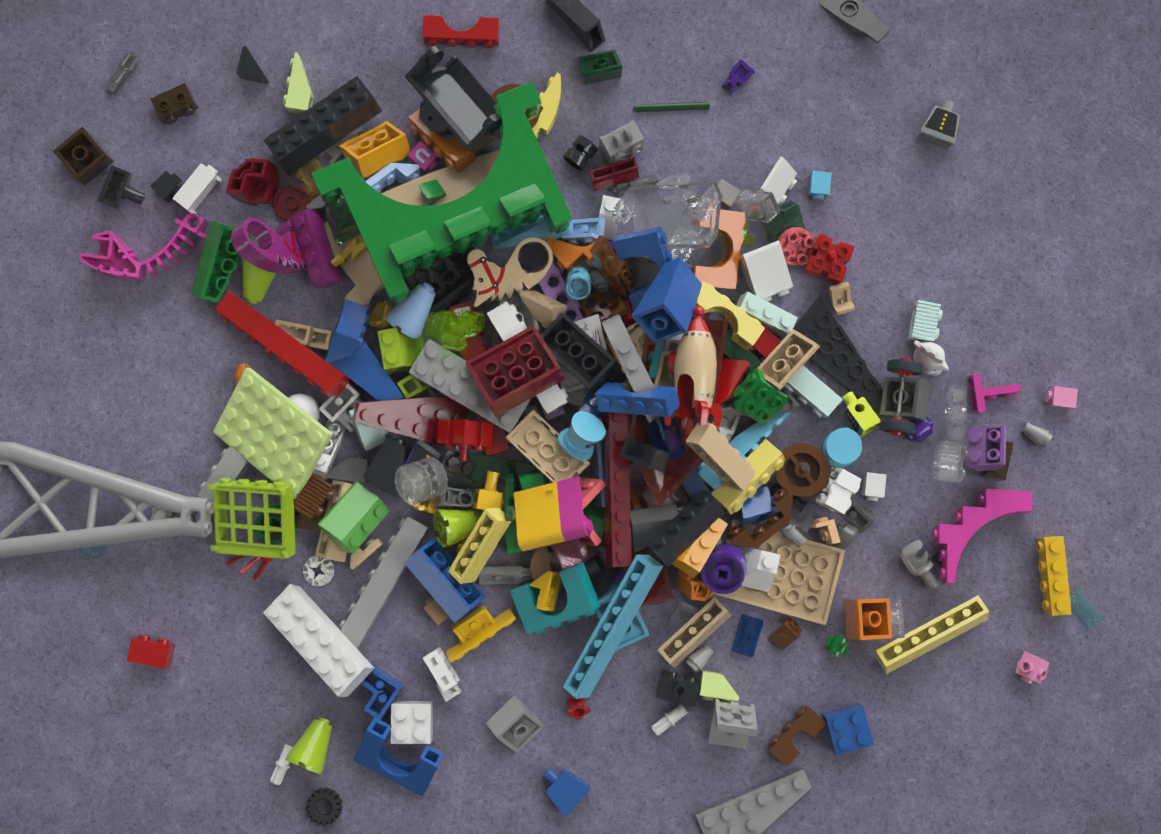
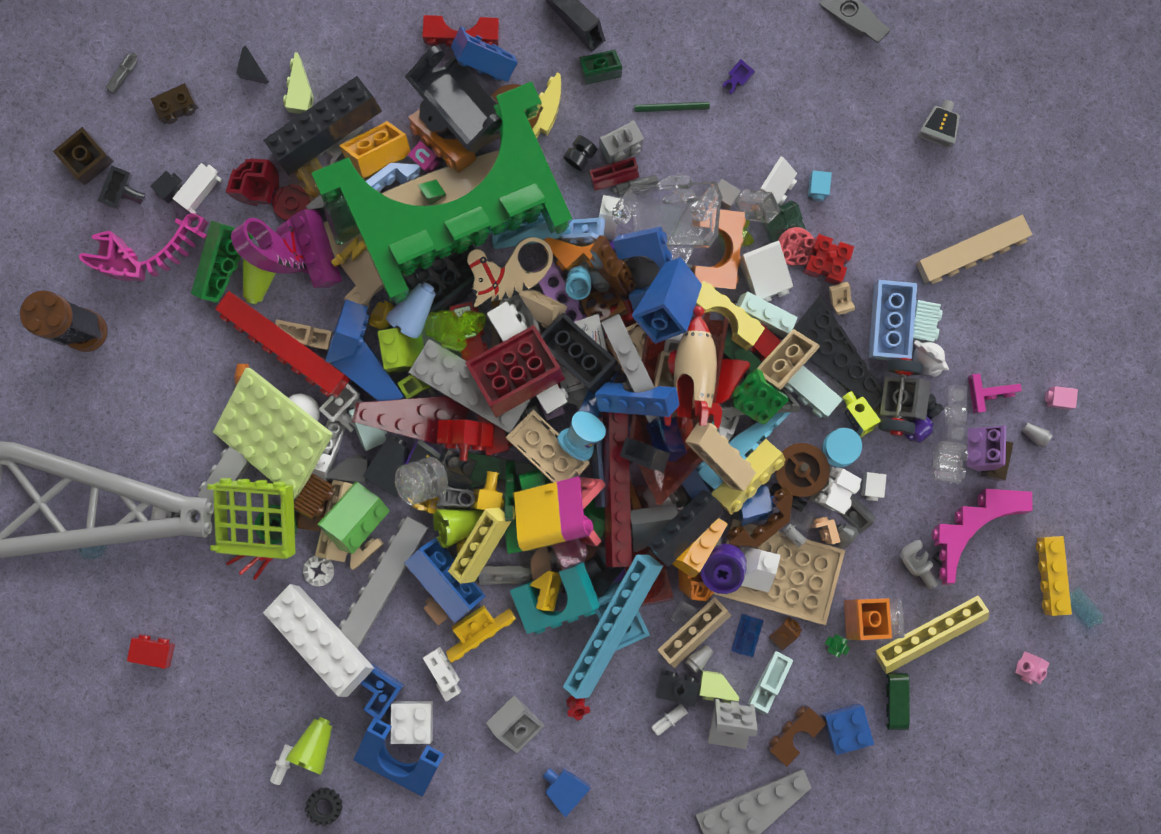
(63, 322): none -> reddish brown brick
(482, 56): none -> blue wedge
(654, 359): teal plate -> none
(770, 682): none -> light aqua slope
(892, 320): none -> light blue brick
(898, 701): none -> dark green beam
(933, 408): none -> black wheel
(973, 249): none -> tan brick

